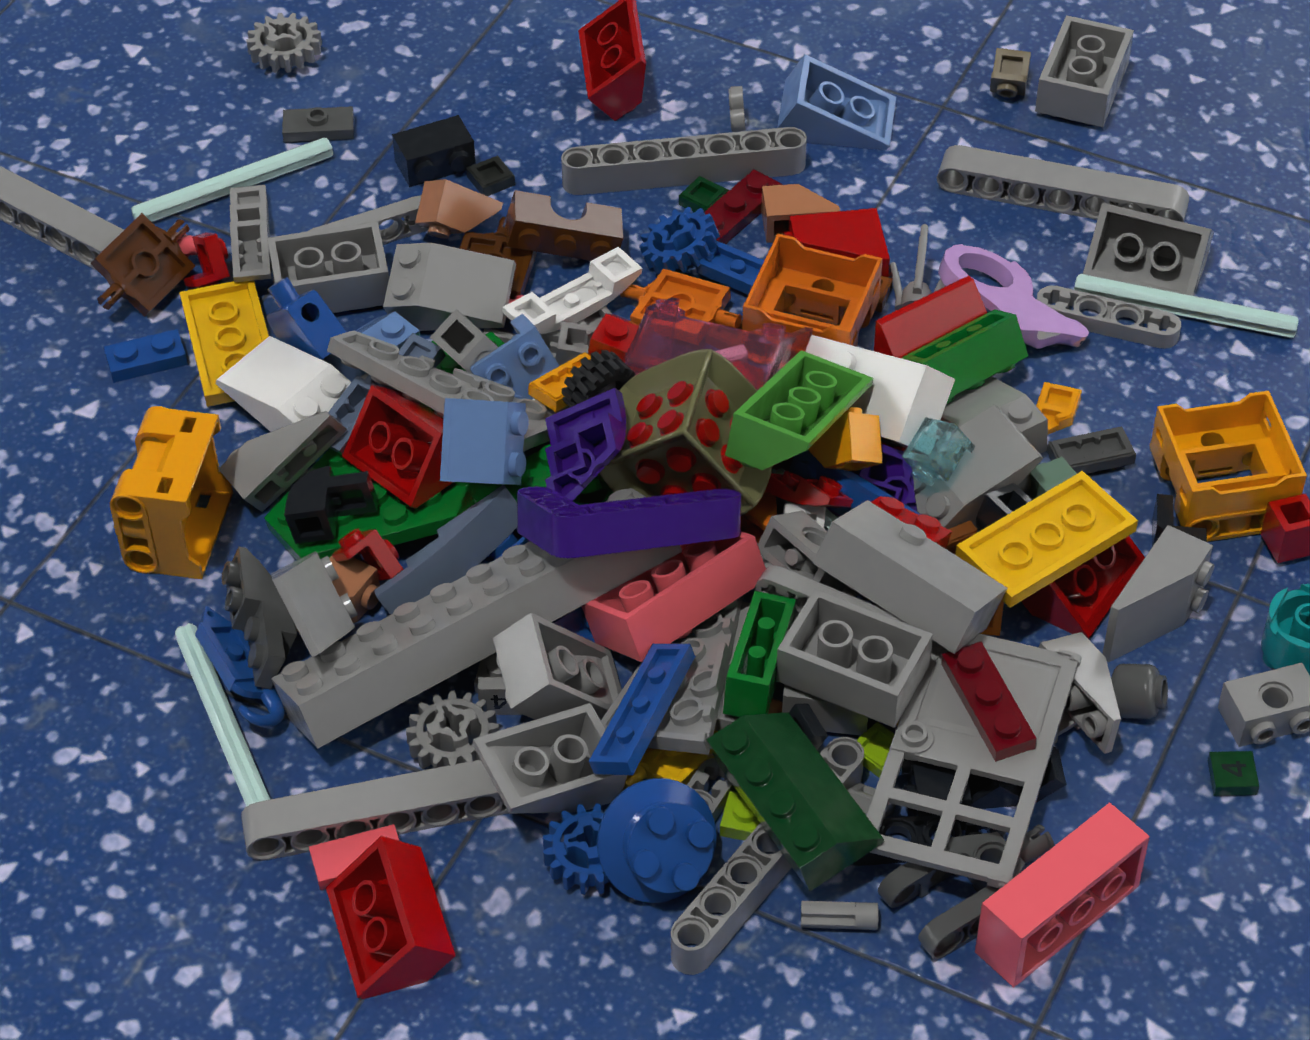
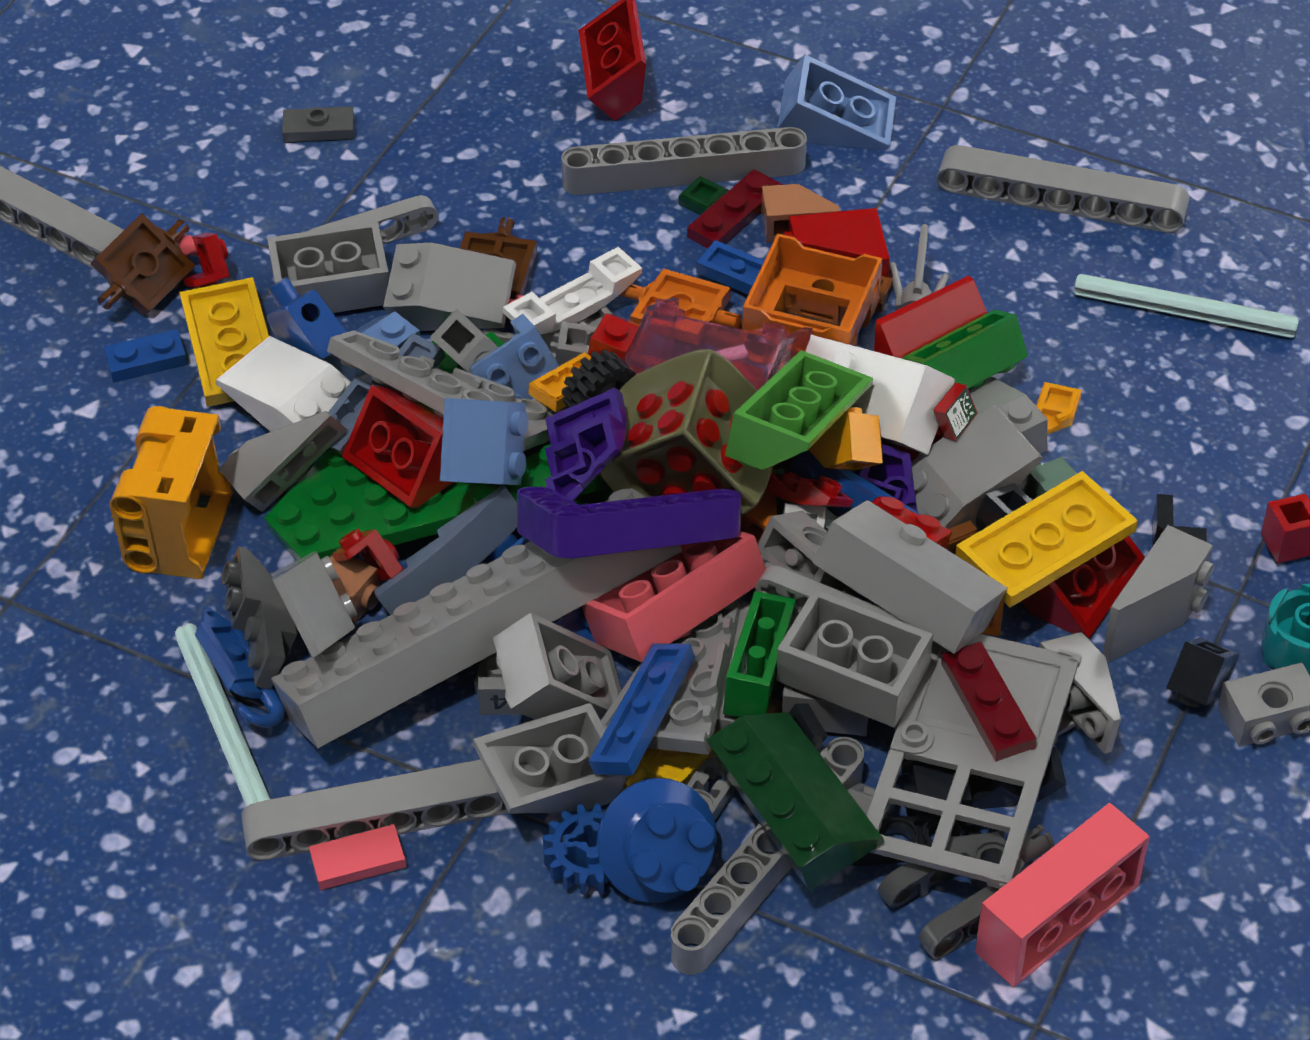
(241, 177): light aqua axle -> none
(249, 233): light grey slope -> none
(284, 42): light grey gear -> none
(321, 498): black brick -> none
(389, 919): red slope -> none
(433, 150): black brick -> none
(447, 728): light grey gear -> none
(453, 208): nougat slope -> none
(490, 176): pearl dark grey tile -> none
(537, 228): reddish brown arch -> none
(679, 240): blue gear -> none
(736, 108): light grey tile -> none
(737, 818): lime plate -> none
(839, 915): light grey piece -> none
(876, 746): lime tile -> none
(936, 450): clear light blue brick -> none
(955, 411): none -> tile
(1010, 72): dark tan bracket -> none
(1038, 322): lavender animal -> none
(1084, 71): light grey brick -> none
(1094, 450): dark grey plate -> none
(1111, 310): light grey beam -> none
(1139, 690): dark grey head -> none
(1148, 250): light grey slope -> none
(1201, 672): none -> black slope
(1221, 442): light orange piece -> none
(1233, 773): dark green tile -> none

